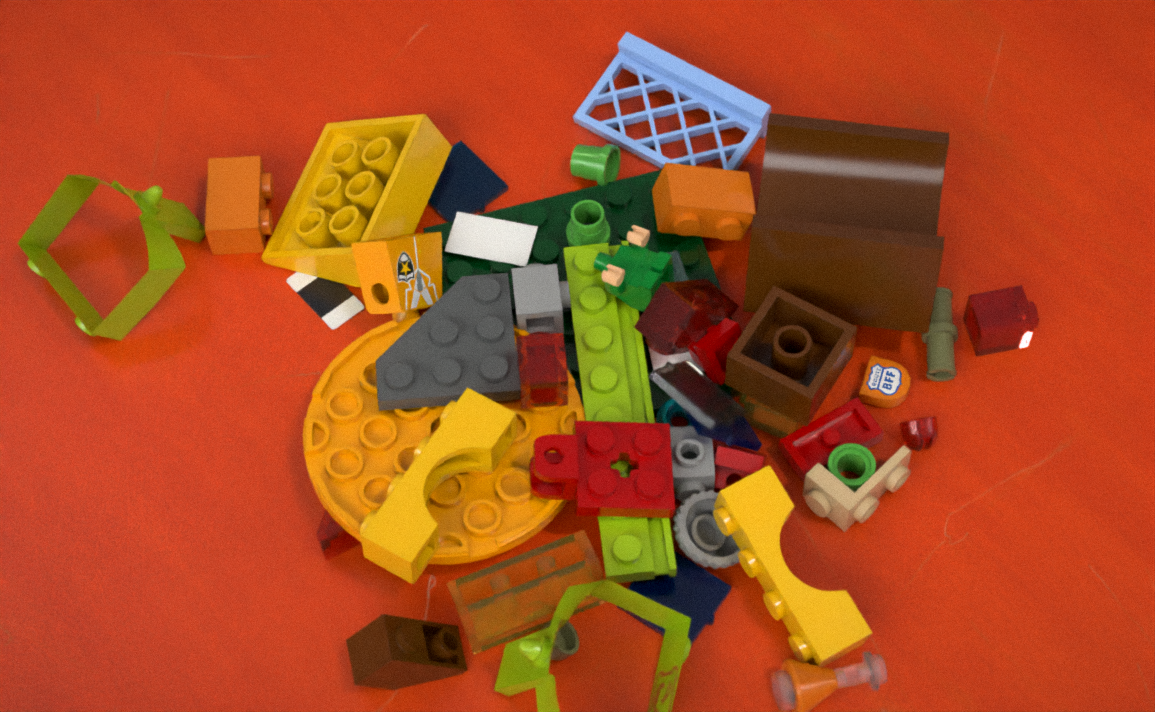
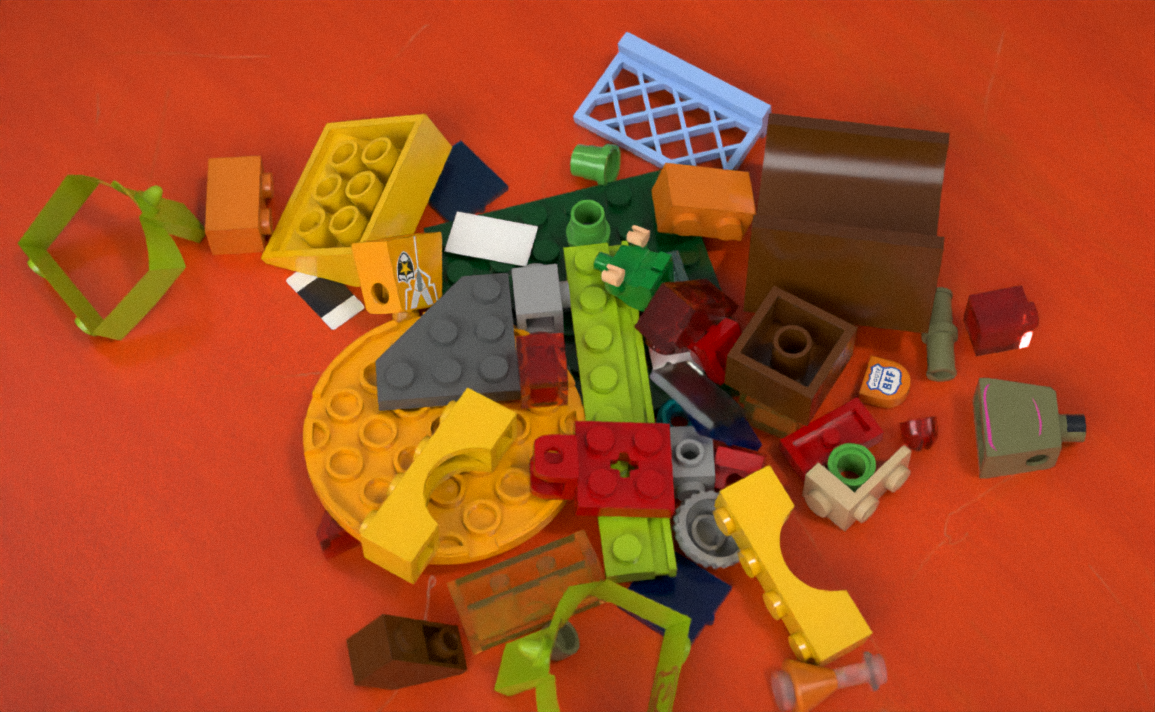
(1020, 427): none -> olive torso

